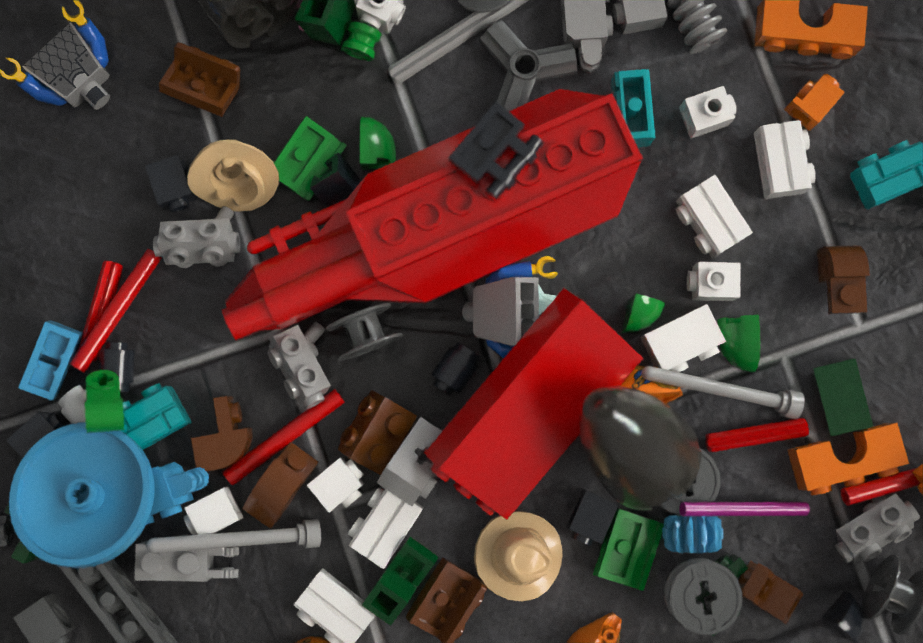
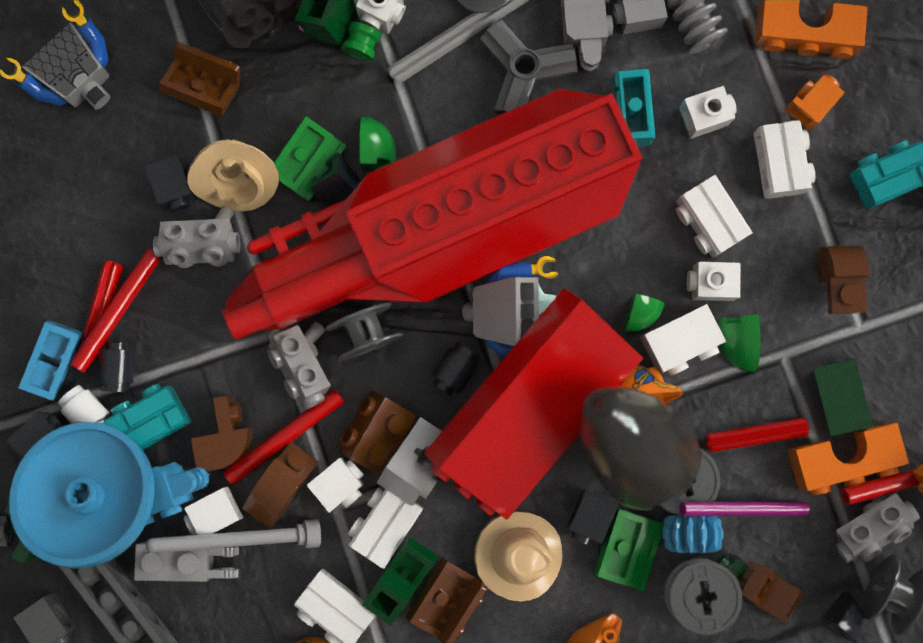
(103, 402): green piece -> none
(487, 142): black plate -> none
(787, 403): light grey piece -> none

